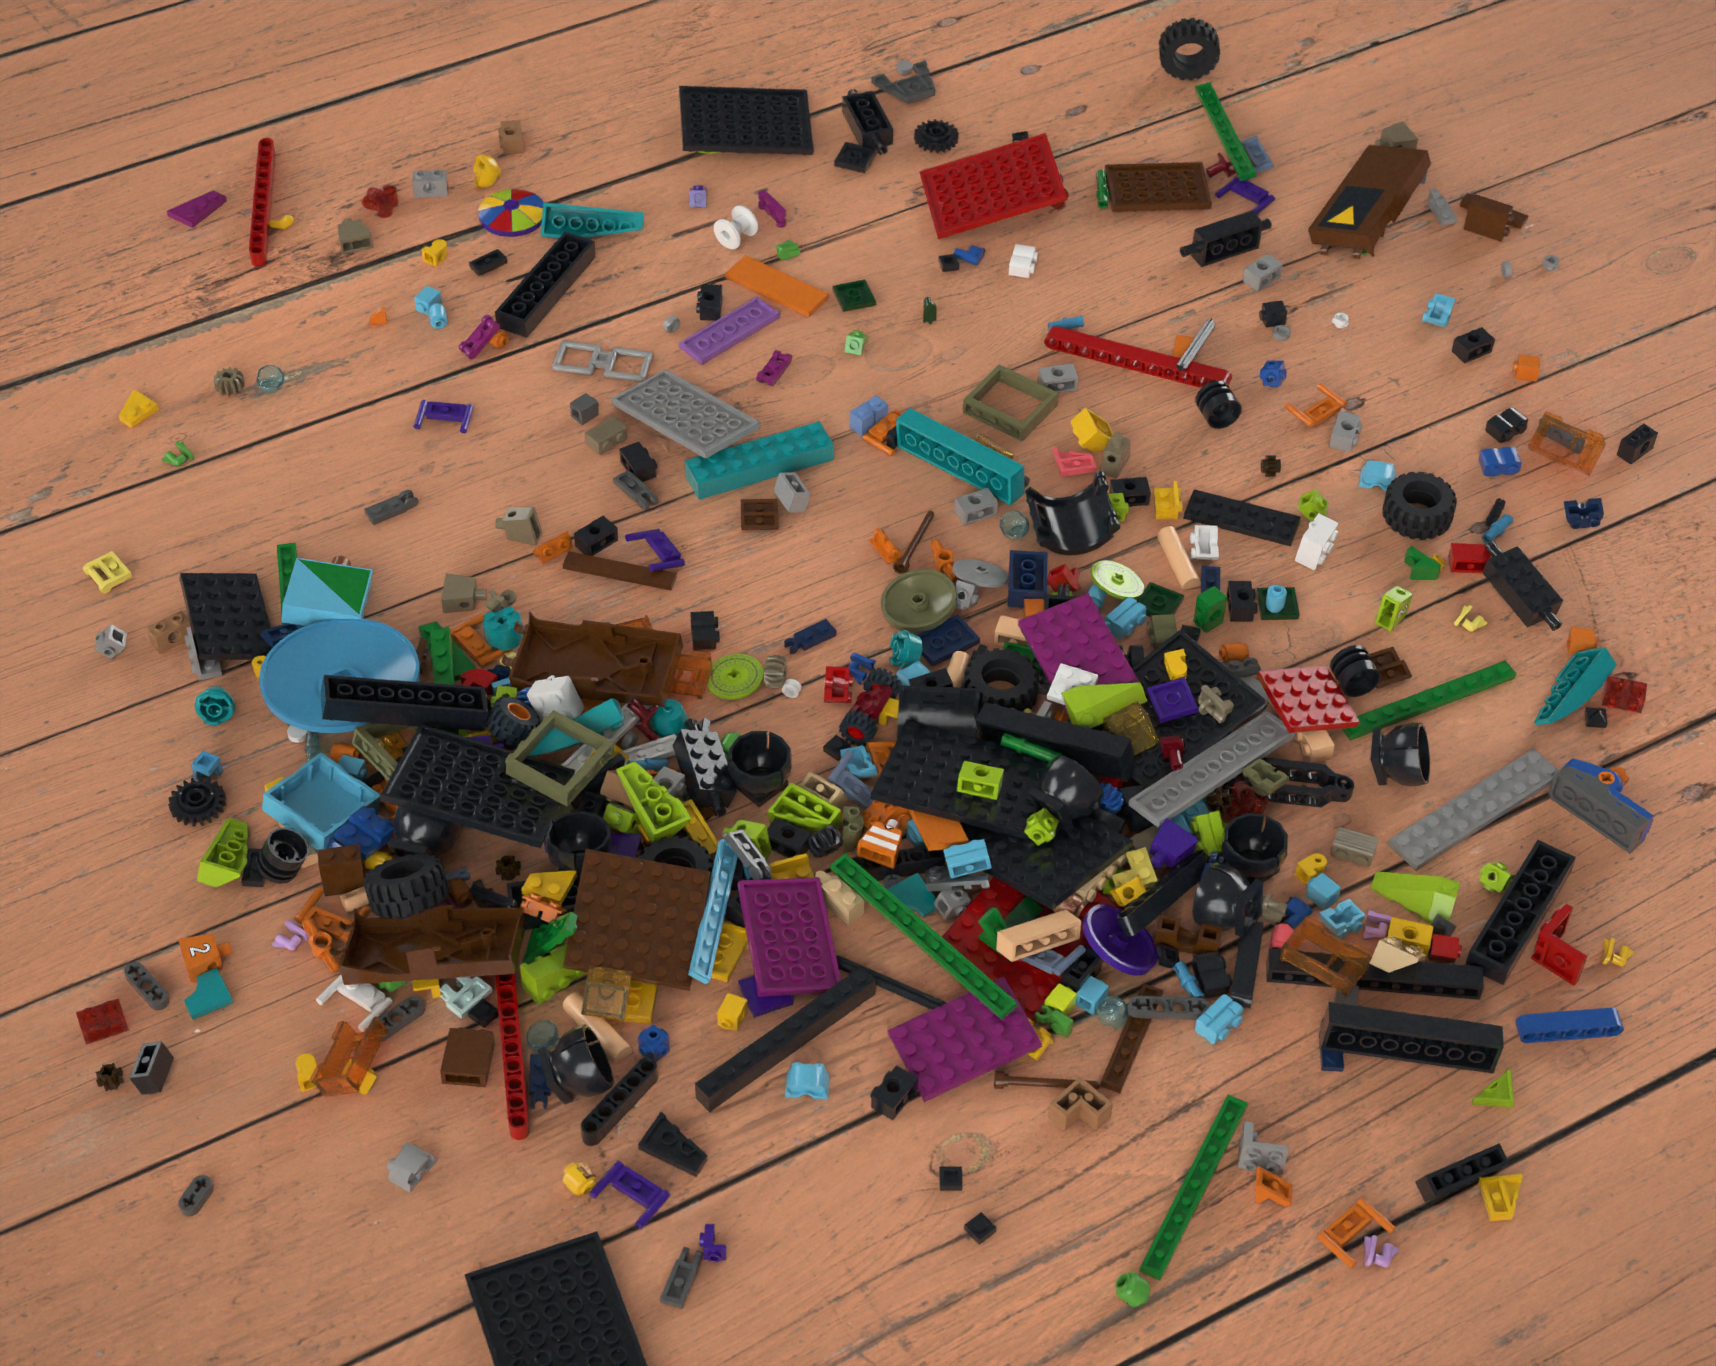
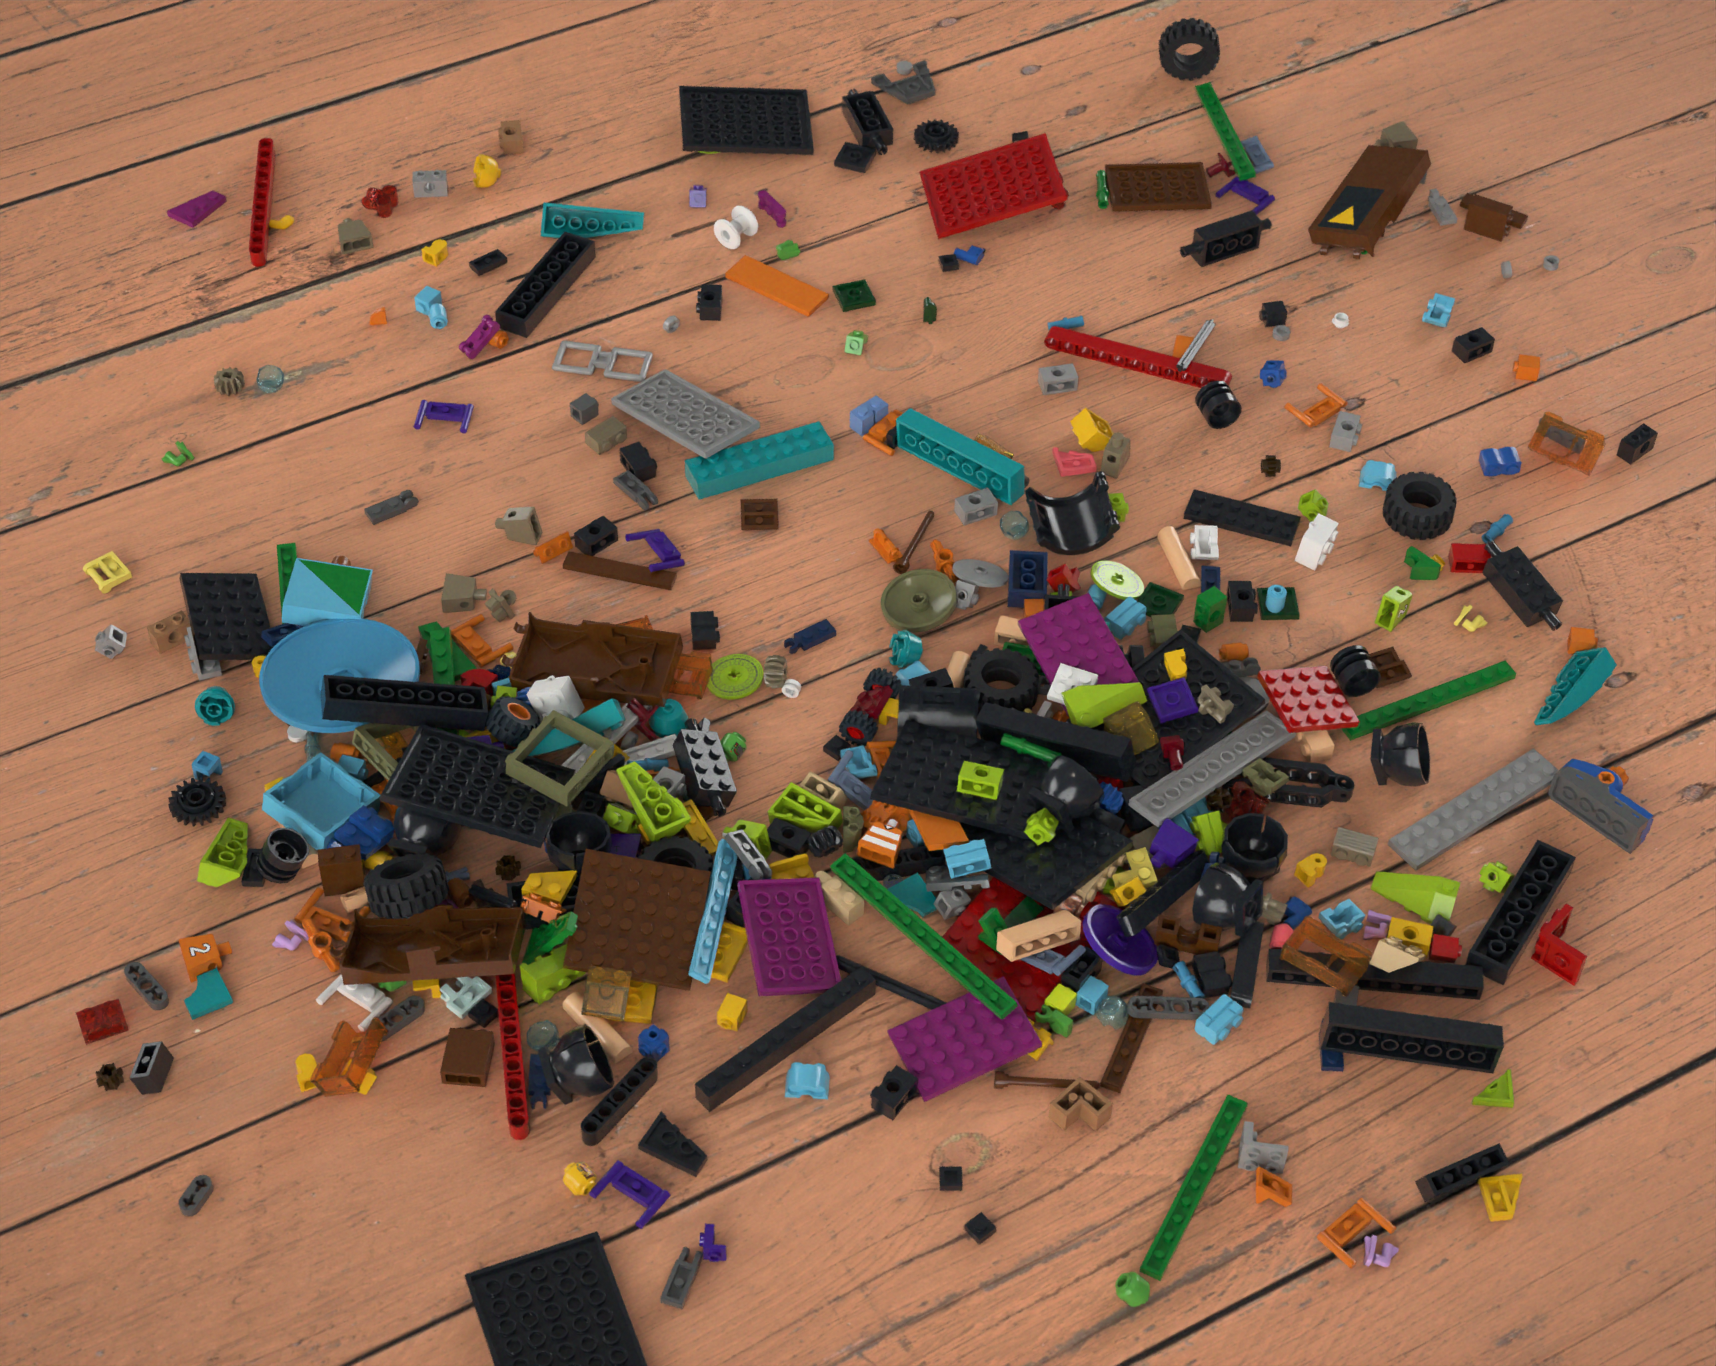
(137, 409): yellow wing -> none
(409, 1166): light grey cylinder -> none
(499, 629): teal brick -> none
(511, 212): dish -> none
(729, 330): medium lavender tile -> none
(757, 769): black plate -> none
(761, 1004): dark purple plate -> none
(774, 369): magenta plate -> none
(792, 492): light grey brick -> none
(837, 685): red cylinder -> none
(858, 660): blue piece -> none
(946, 639): dark blue plate -> none
(1003, 421): olive window -> none
(1023, 261): white brick -> none
(1135, 490): black brick -> none
(1167, 502): yellow bracket -> none
(1262, 272): light grey brick -> none
(1323, 891): medium azure brick -> none
(1495, 511): black axle -> none
(1506, 425): black brick -> none
(1569, 1025): blue beam -> none
(1584, 514): dark blue cylinder -> none
(1596, 717): black tile -> none
(1620, 959): yellow piece -> none
(1624, 694): clear red brick -> none

